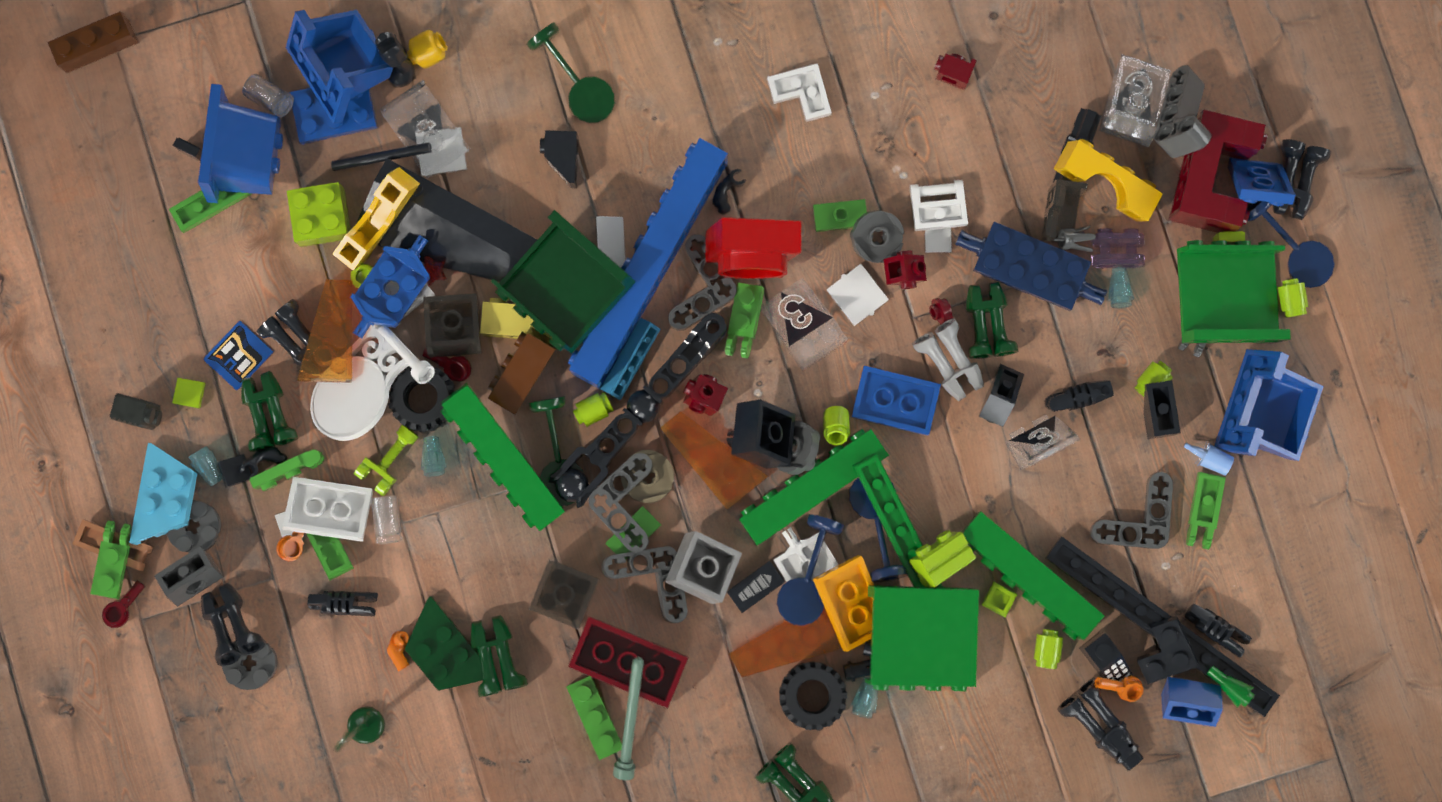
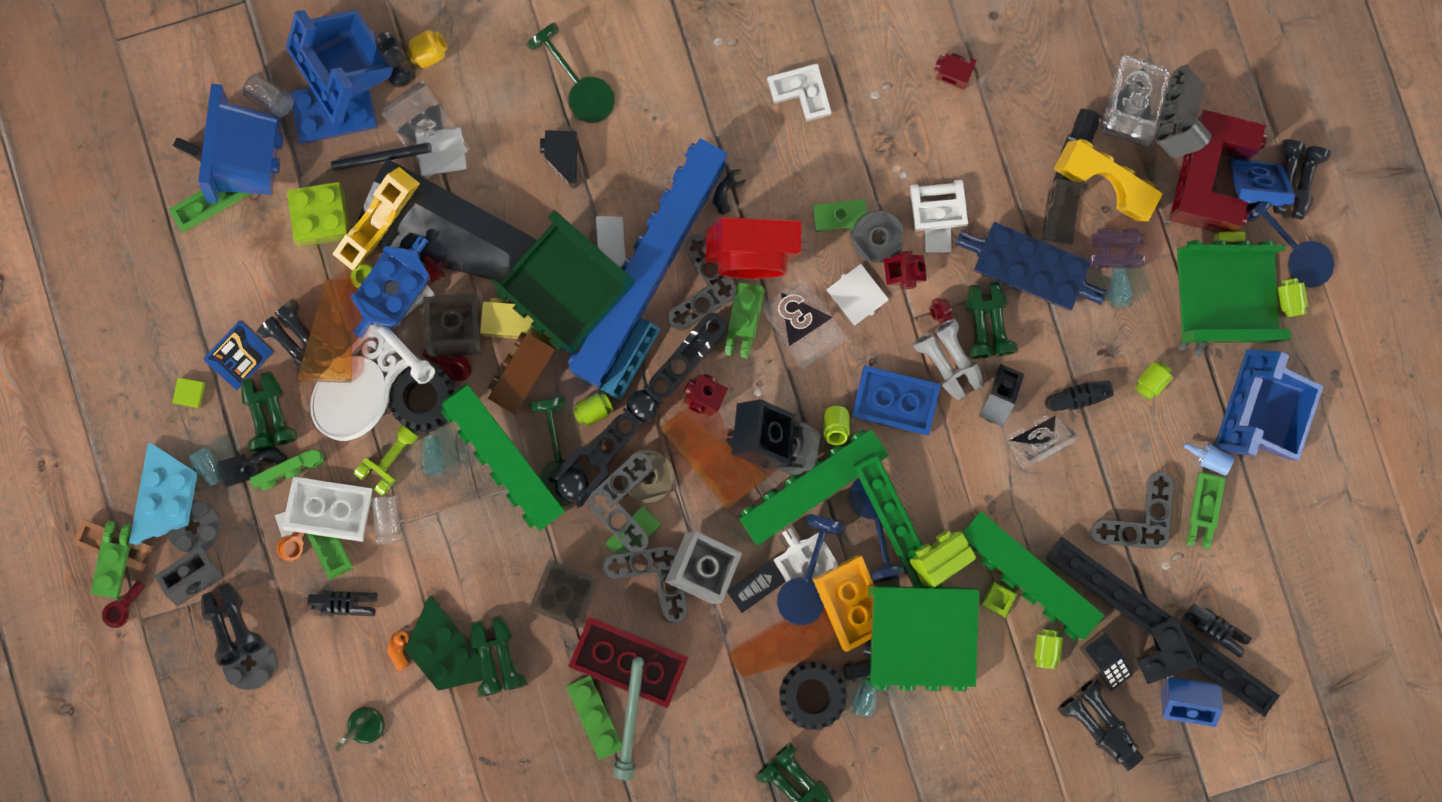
(93, 42): reddish brown brick -> none
(135, 412): pearl dark grey brick -> none
(1068, 237): dark grey piece -> none
(1128, 689): orange plate -> none
(1160, 410): black slope -> none
(1237, 691): green cone -> none

